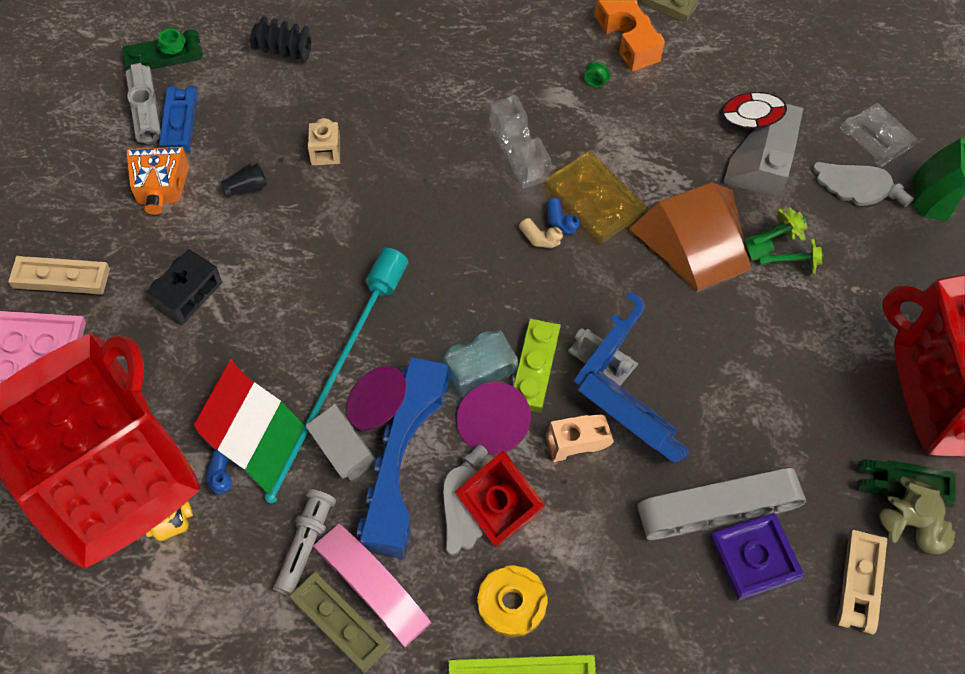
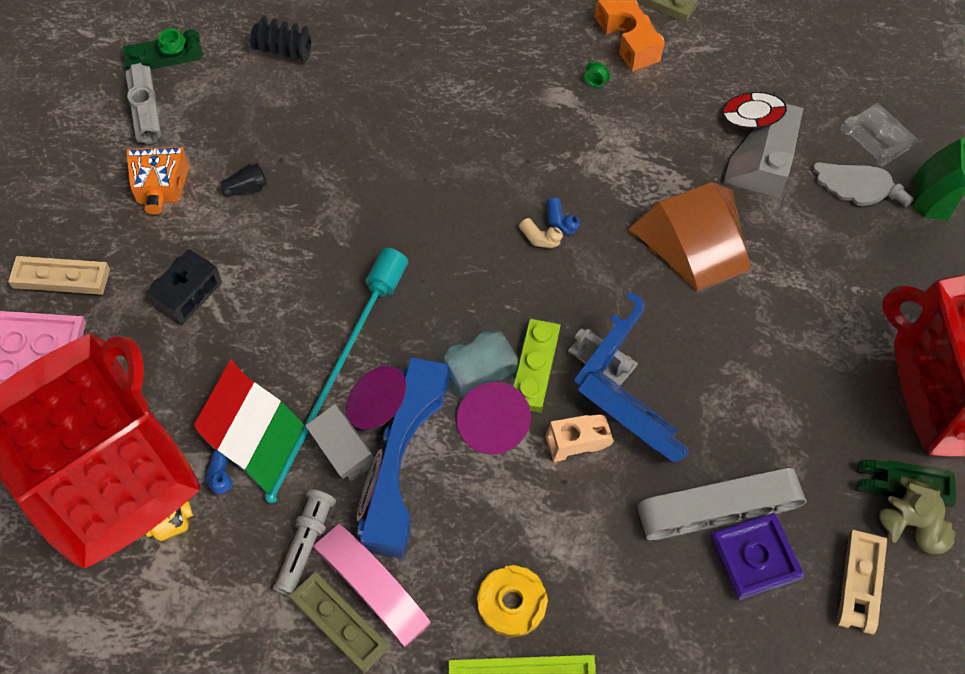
(178, 117): blue plate -> none
(324, 136): tan brick -> none
(369, 485): none -> white sticker
(460, 525): light grey animal -> none
(500, 499): red slope -> none
(525, 155): clear arch -> none
(596, 196): clear yellow plate -> none
(789, 223): plant -> none

